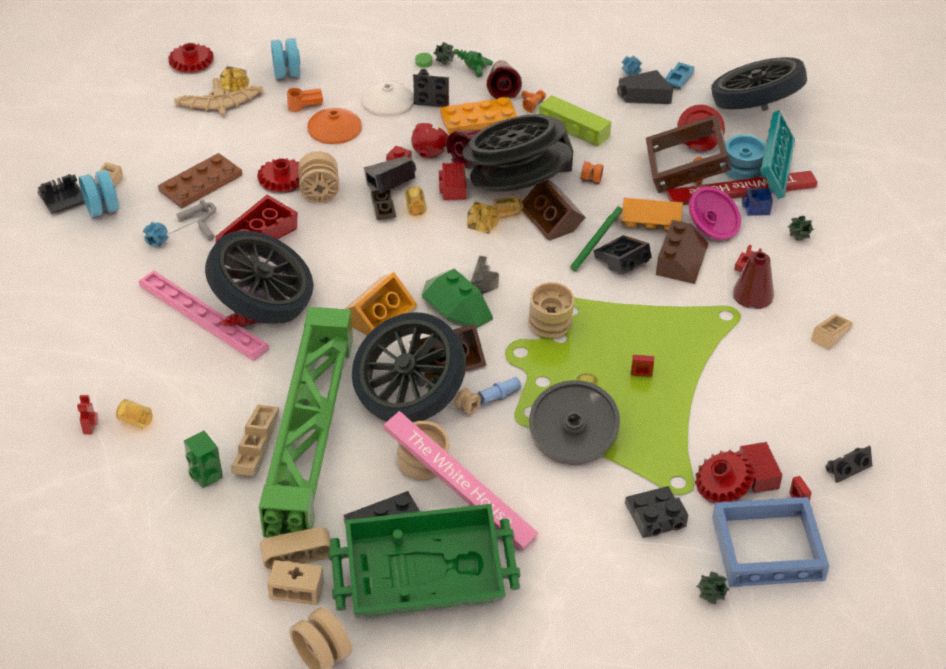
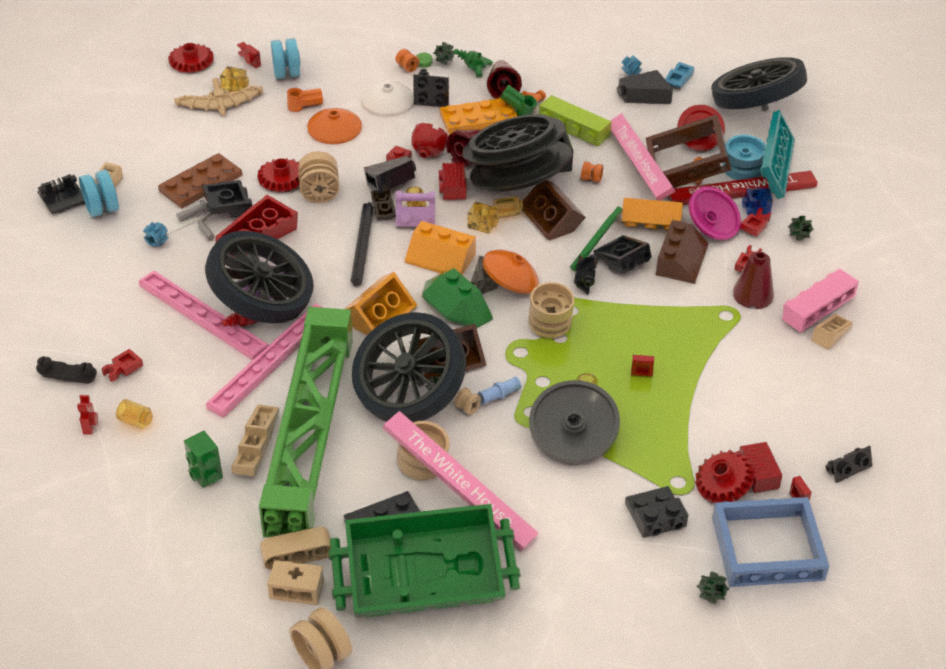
(61, 371): none -> black piece
(123, 363): none -> red plate
(227, 197): none -> black plate
(250, 54): none -> red plate
(258, 369): none -> bright pink tile
(362, 244): none -> black axle
(407, 60): none -> orange wheel
(414, 215): none -> lavender plate
(440, 248): none -> light orange slope
(510, 271): none -> orange dish
(523, 104): none -> green piece
(585, 272): none -> black hinge
(641, 158): none -> bright pink tile
(756, 223): none -> red plate
(819, 300): none -> bright pink brick

